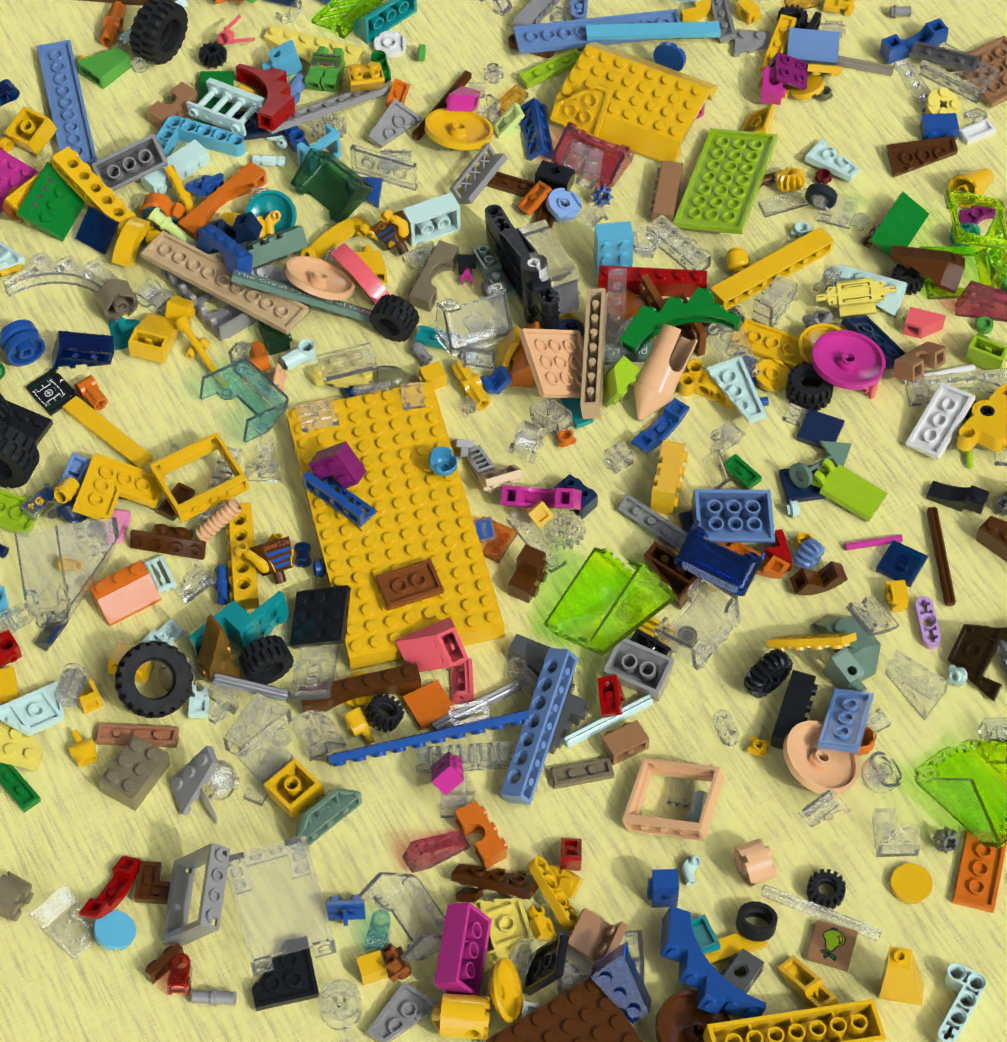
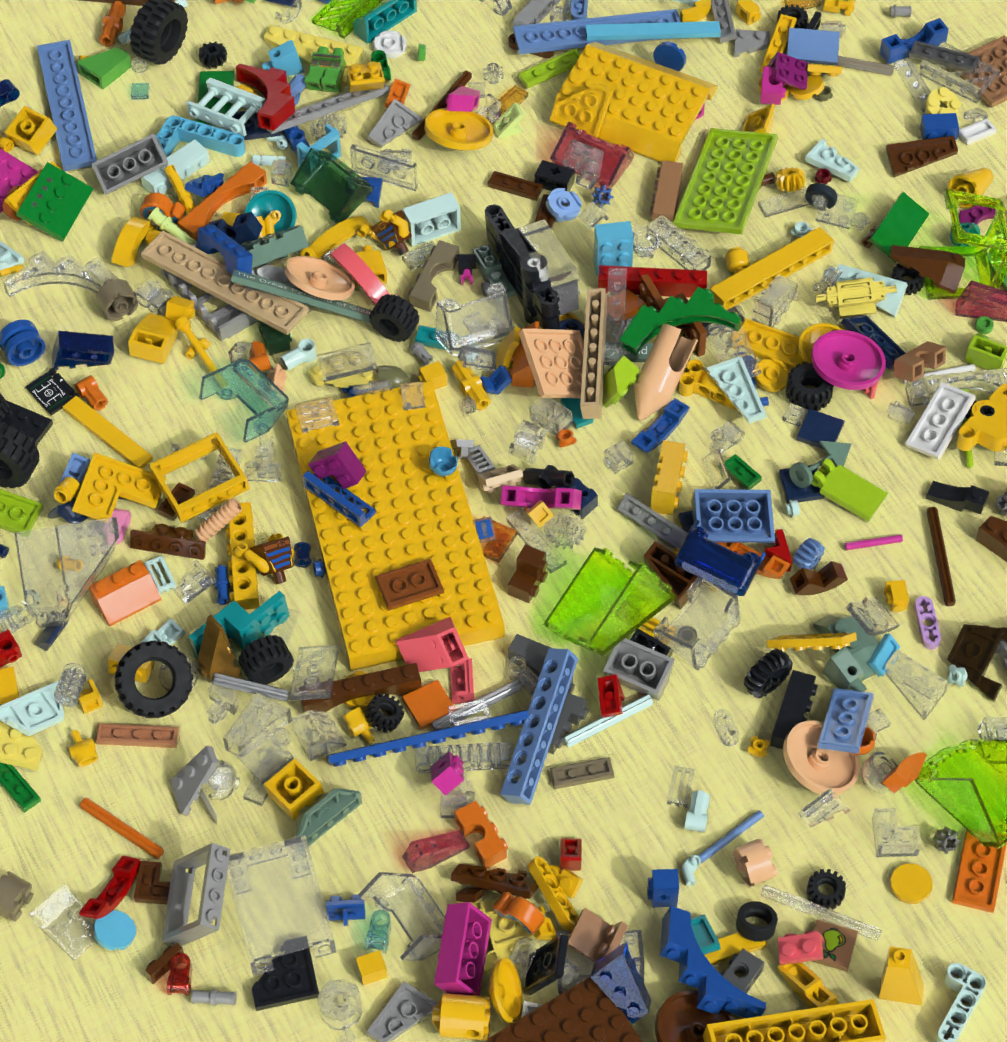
(38, 502): tile -> none
(62, 165): yellow brick -> none
(97, 230): clear blue tile -> none
(122, 331): teal shield -> none
(122, 828): none -> orange axle
(134, 772): dark tan brick -> none
(140, 91): none -> clear light blue tile
(180, 94): medium nougat arch -> none
(199, 703): light aqua plate -> none
(227, 35): coral plant -> none
(281, 167): none -> clear brick
(320, 617): black plate -> none
(395, 965): dark orange hips -> none
(479, 178): light grey fence -> none
(519, 910): none -> orange animal
(534, 198): orange plate -> none
(539, 126): blue fence -> none
(548, 477): none -> black piece
(625, 742): medium nougat brick -> none
(670, 827): light nougat window -> none
(731, 836): none -> medium blue bar
(800, 948): none -> coral bracket
(801, 537): yellow plate -> none
(818, 317): light grey bracket -> none
(882, 654): none -> medium azure tile
(900, 413): none -> clear brick
(901, 563): clear blue plate -> none
(905, 772): none -> orange slope
(922, 323): coral slope -> none

